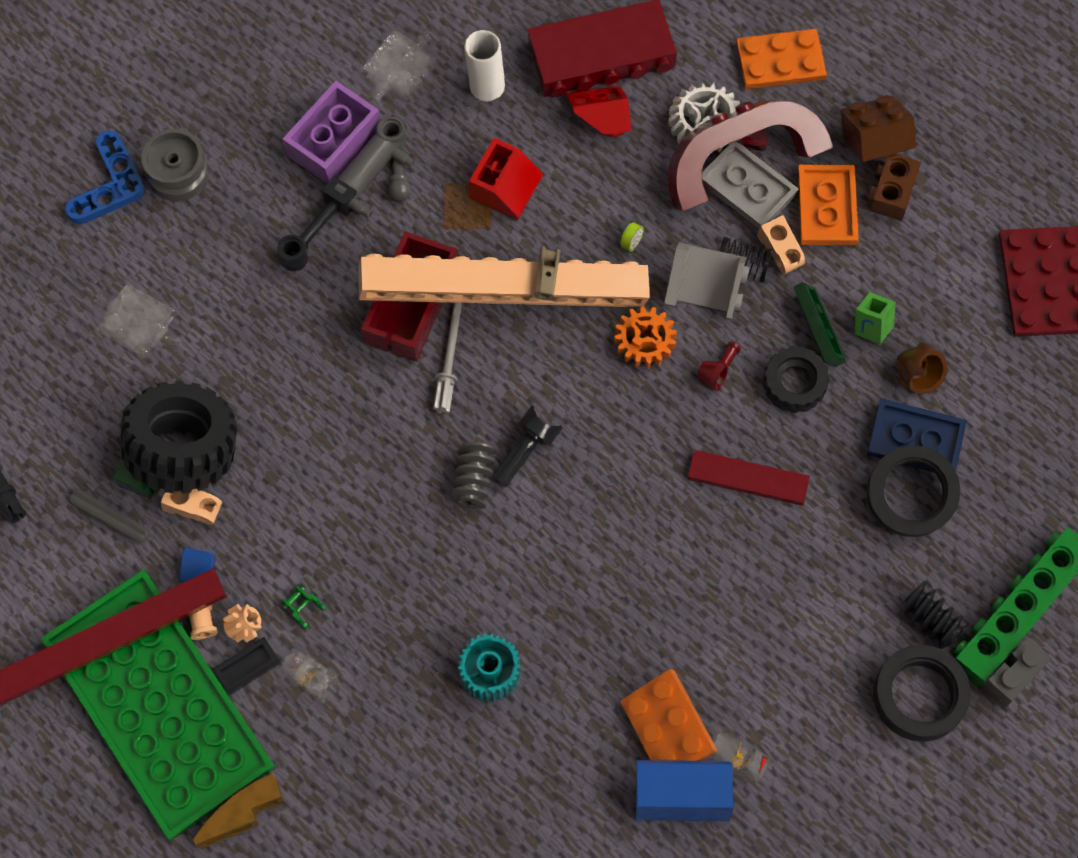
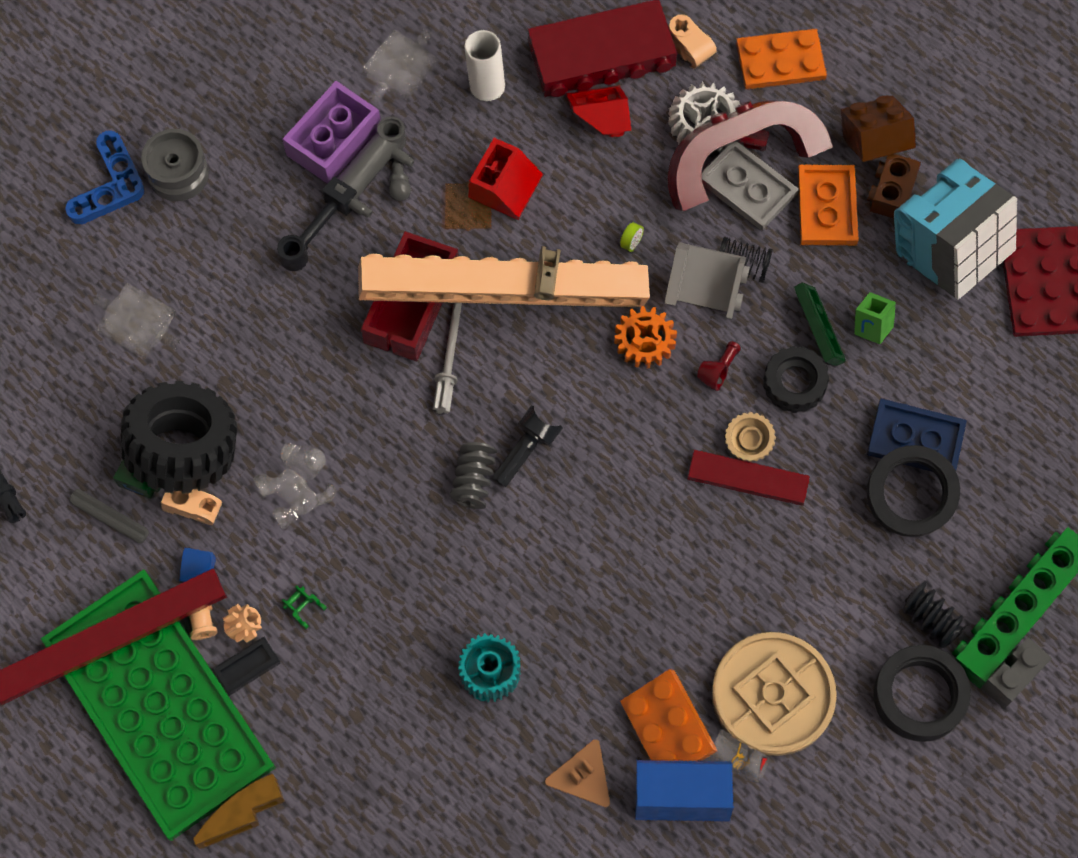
(301, 465): none -> clear animal
(309, 675): clear leg -> none
(583, 776): none -> medium nougat piece
(691, 41): none -> light nougat piece
(753, 434): none -> tan hat
(774, 693): none -> tan plate
(785, 247): light nougat leg -> none
(921, 368): reddish brown helmet -> none
(957, 228): none -> piece

